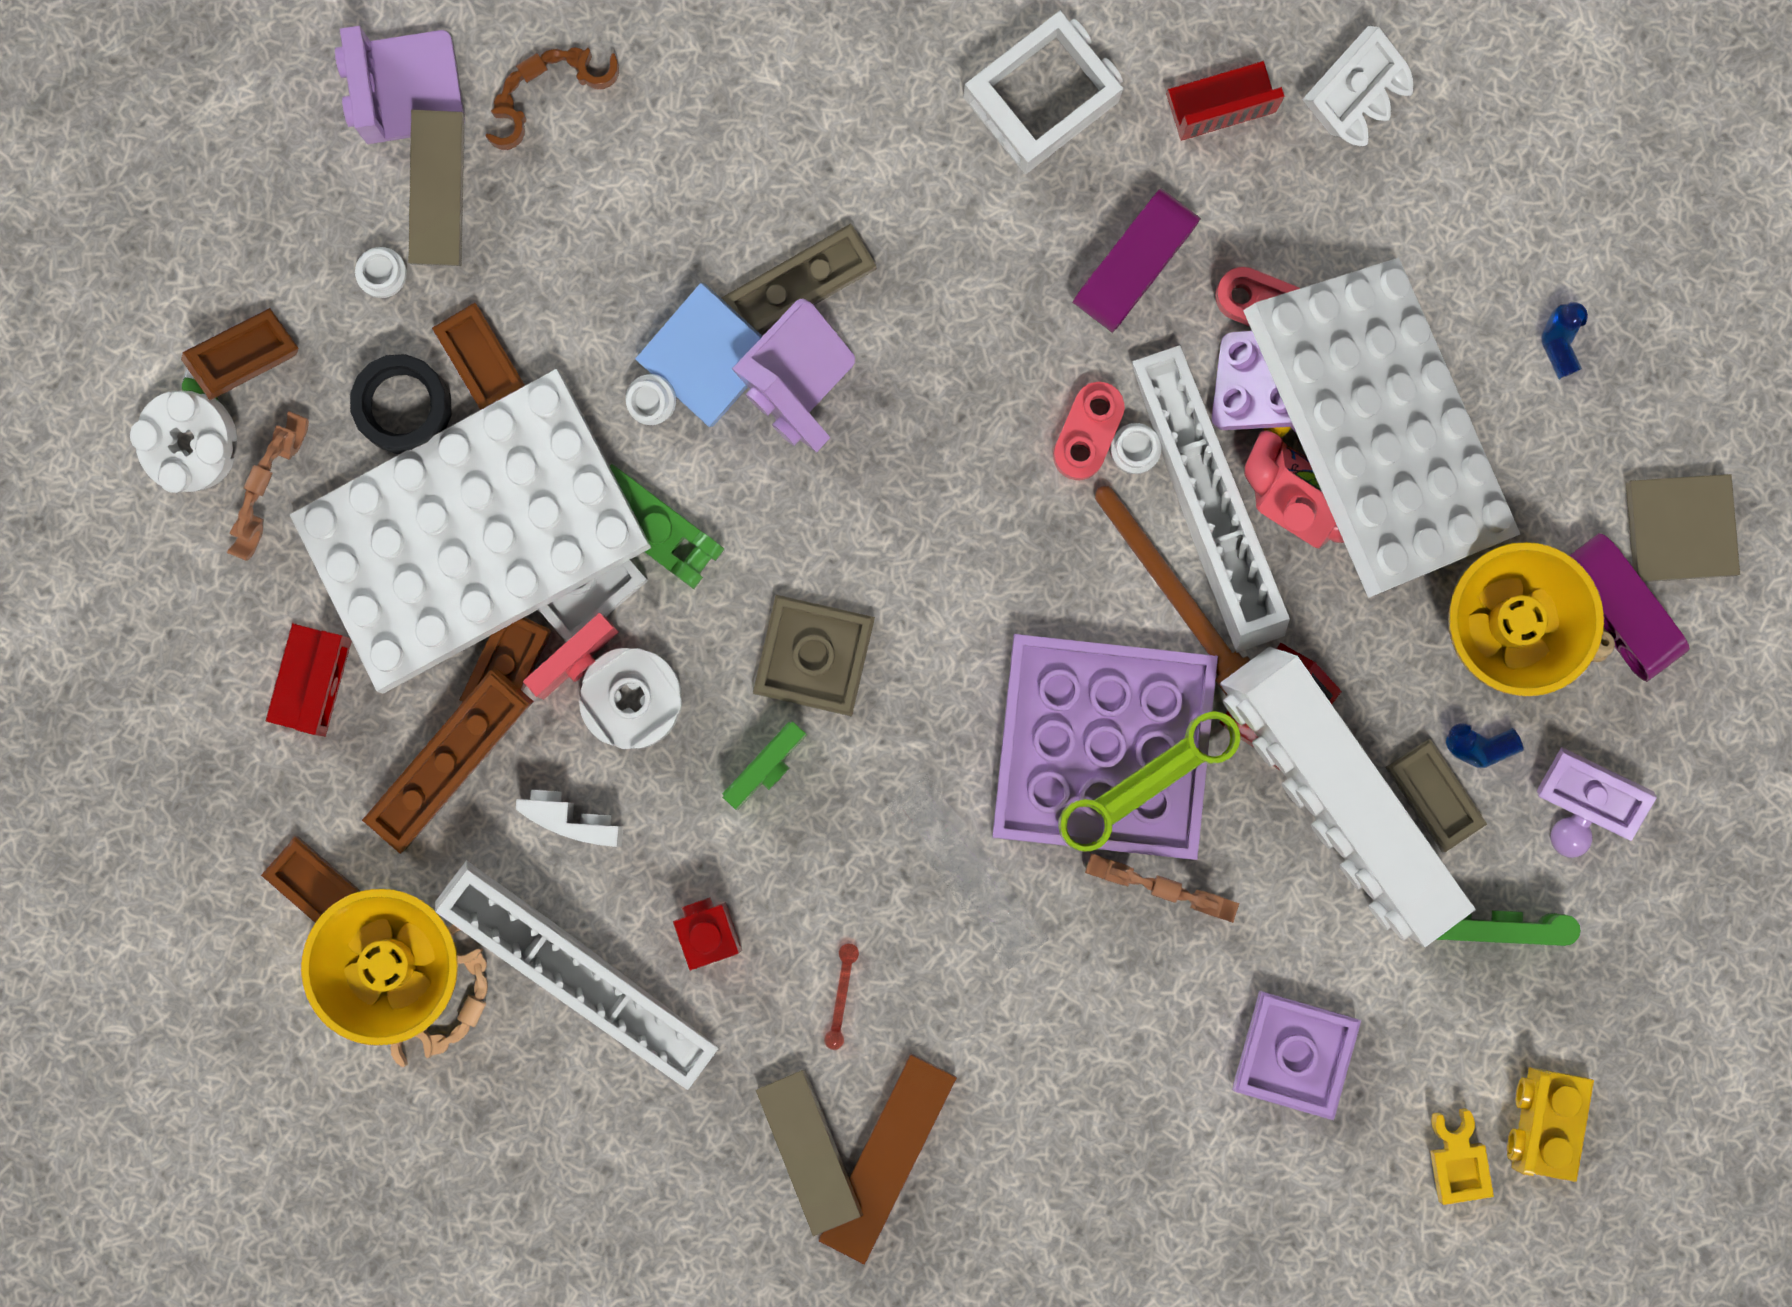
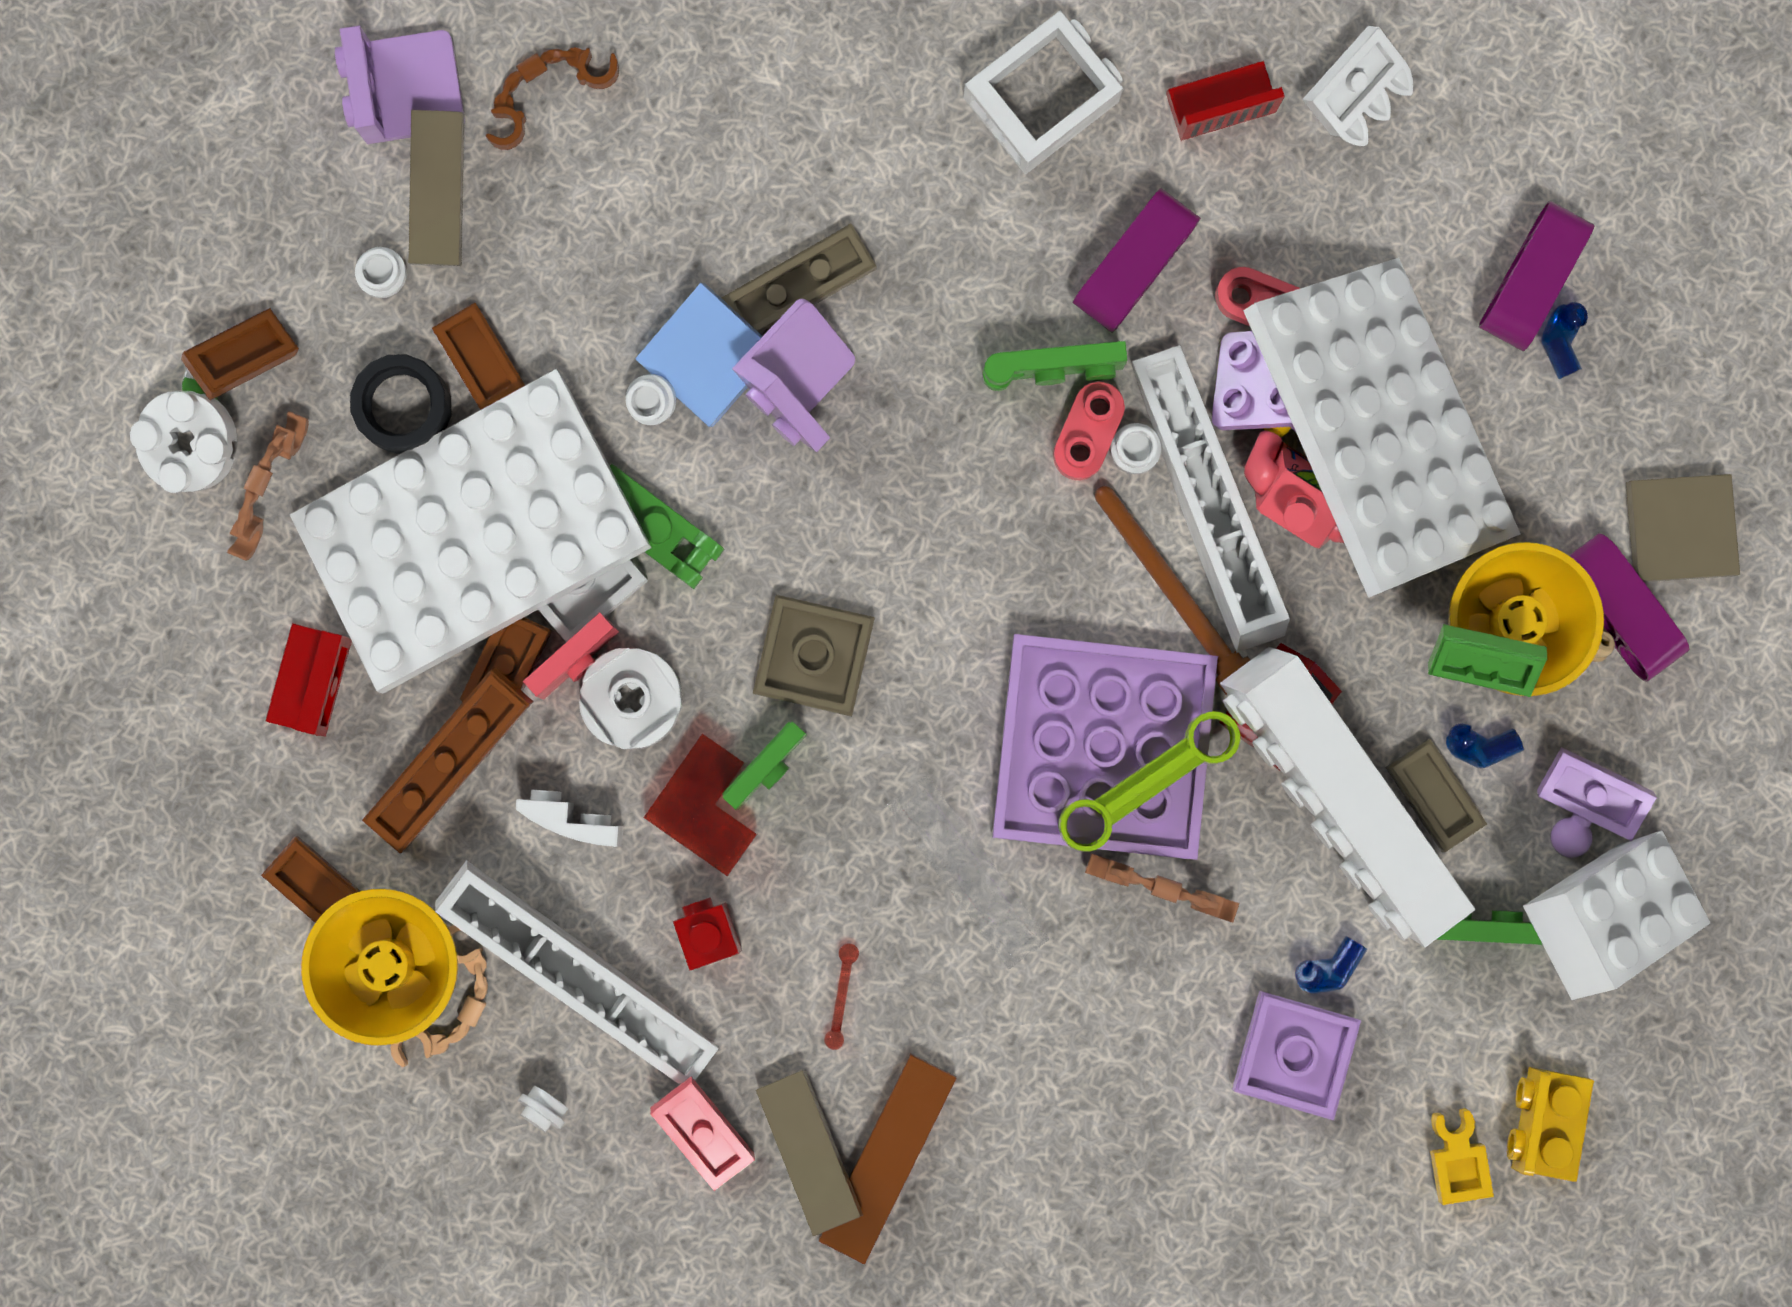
(542, 1109): none -> white plate
(689, 808): none -> clear red plate
(702, 1133): none -> plate
(1052, 364): none -> bright green plate
(1330, 973): none -> clear blue arm
(1487, 660): none -> bright green plate
(1536, 276): none -> magenta beam
(1616, 915): none -> white brick

